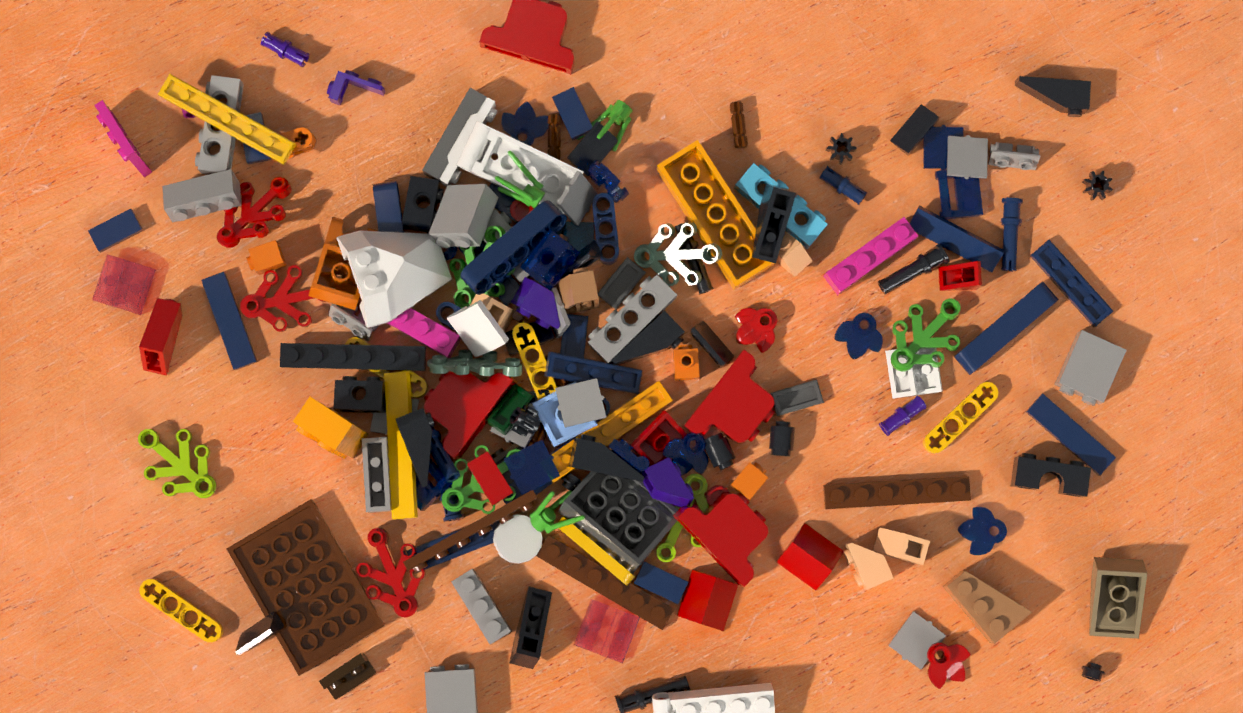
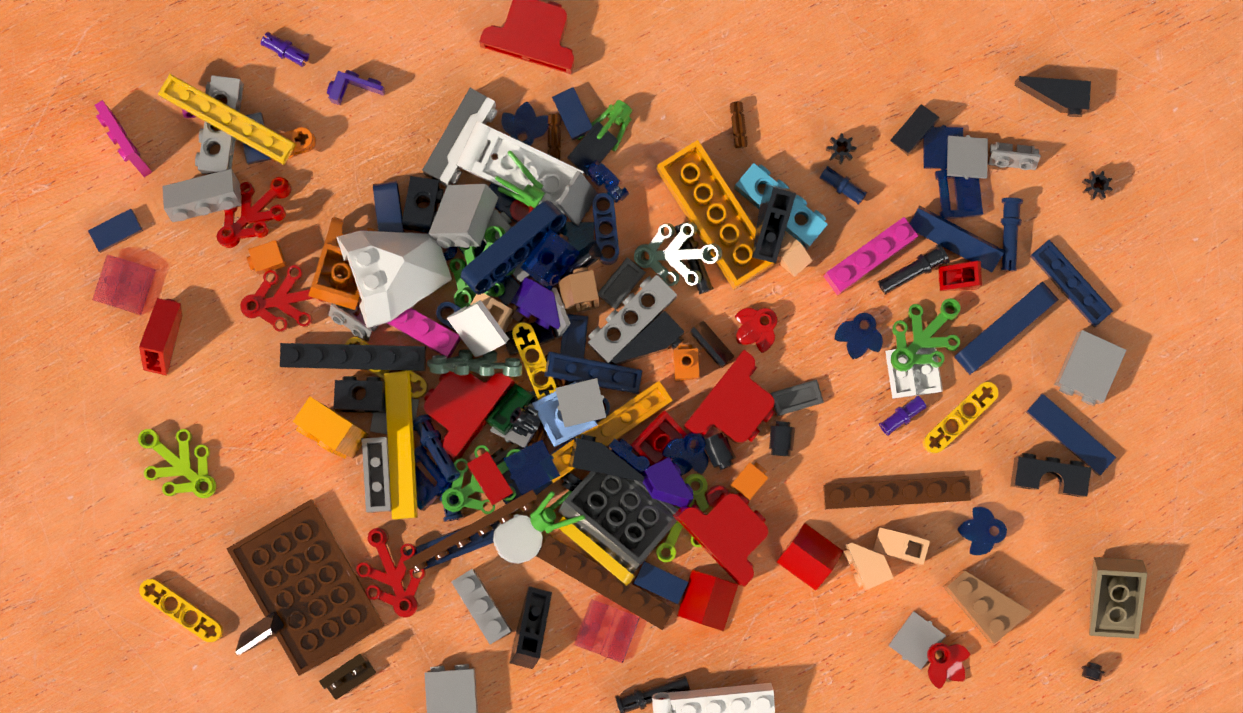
(229, 321): dark blue tile -> none
(417, 436): black slope -> none

